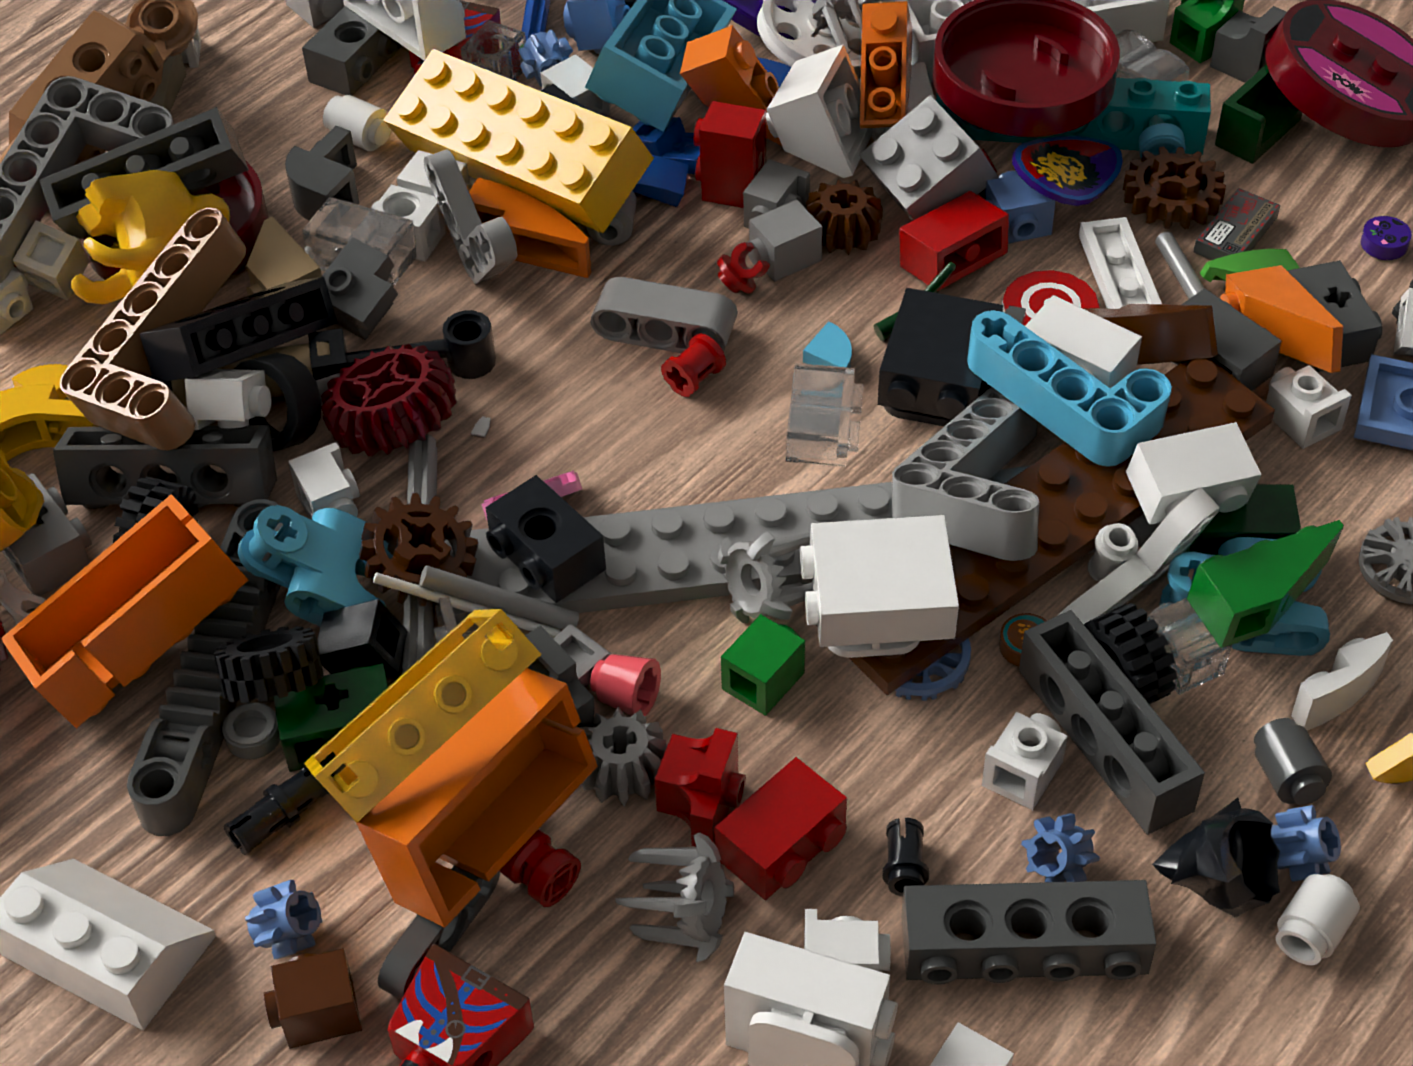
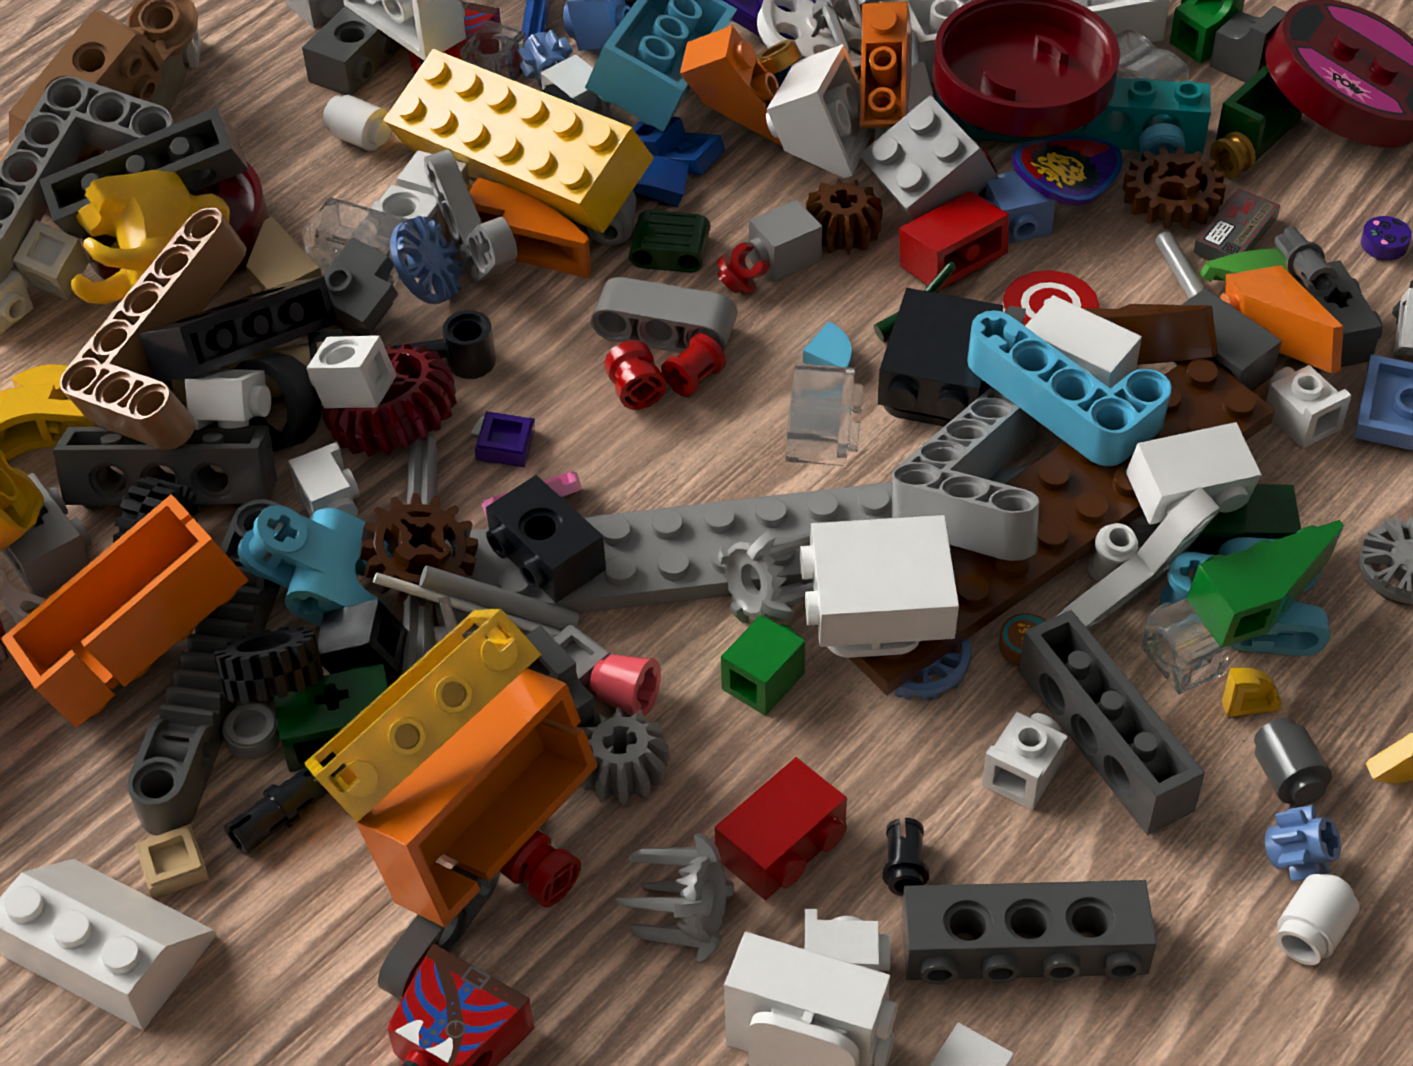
(171, 861): none -> tan tile
(284, 919): medium blue gear -> none
(313, 998): reddish brown brick -> none
(322, 172): dark grey brick -> none
(351, 372): none -> white brick
(428, 259): none -> medium blue wheel
(505, 439): none -> dark purple tile
(635, 374): none -> red wheel
(669, 241): none -> dark green piece
(700, 780): red brick -> none
(730, 151): red brick -> none
(773, 187): light grey brick -> none
(780, 56): none -> pearl gold tile
(1056, 835): medium blue gear -> none
(1117, 263): white plate -> none
(1136, 650): black tyre -> none
(1226, 860): black hair -> none
(1233, 154): none -> pearl gold bush
(1249, 693): none -> yellow tile
(1306, 262): none -> dark grey axle
(1352, 676): white slope -> none

